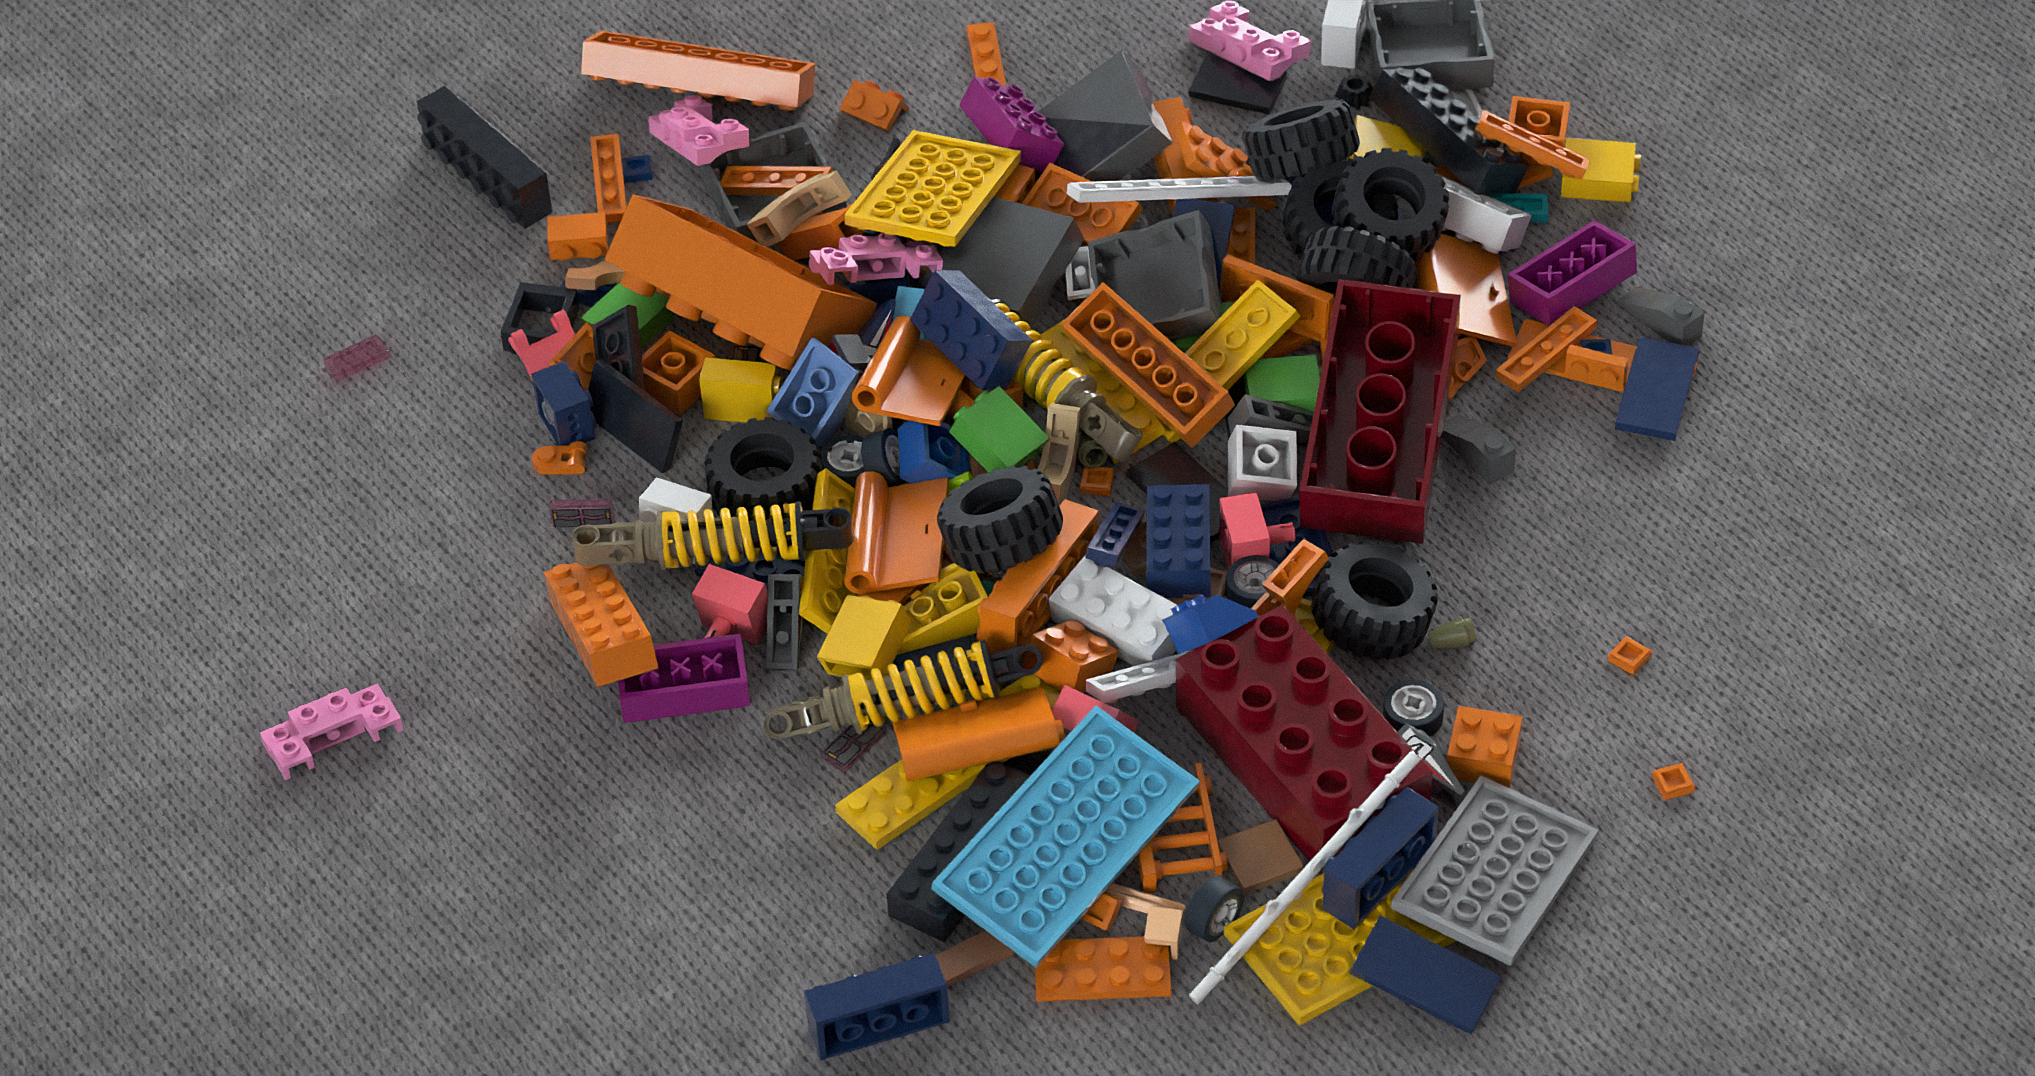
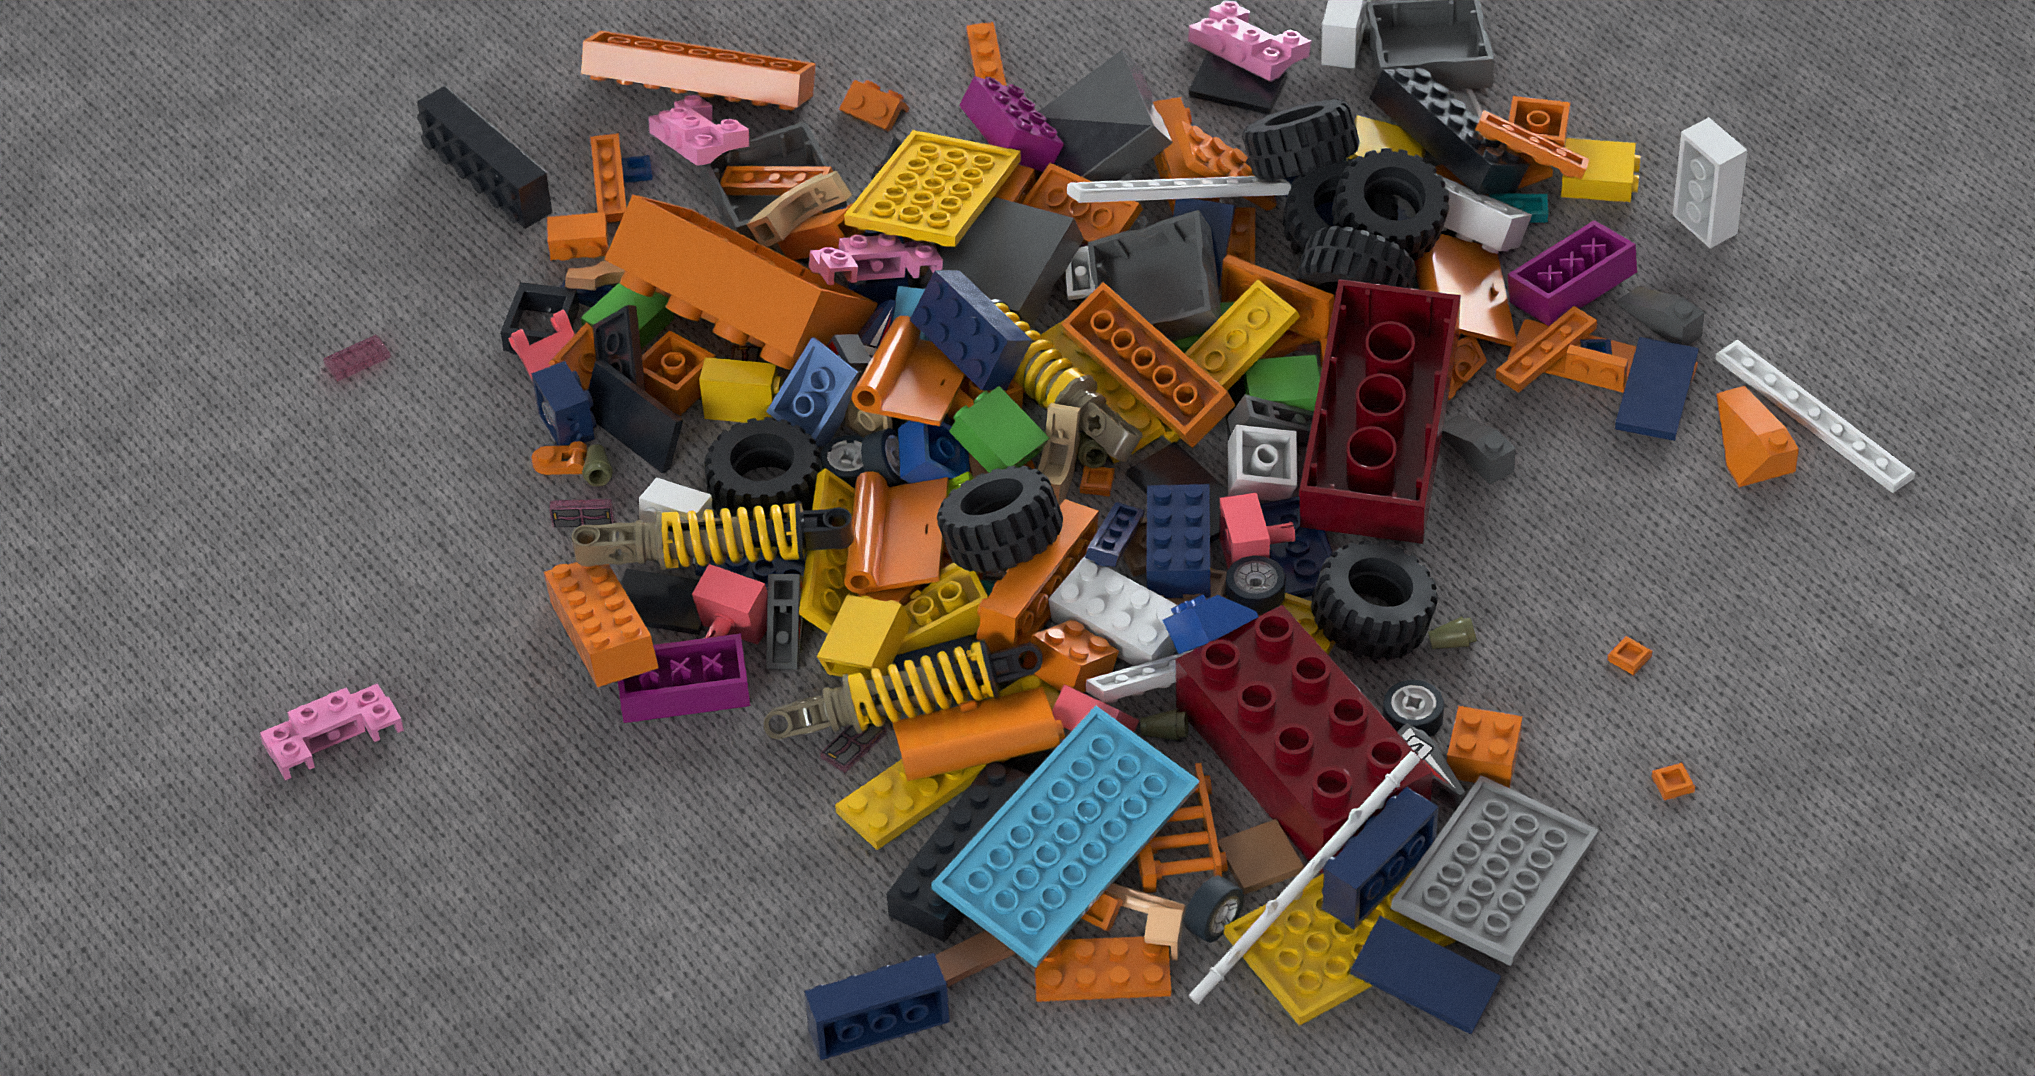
(597, 466): none -> olive cone
(663, 600): none -> black tile
(1166, 725): none -> olive cone
(1291, 579): orange slope -> none
(1355, 91): black piece -> none
(1709, 182): none -> white brick
(1754, 439): none -> orange wedge
(1815, 416): none -> white tile

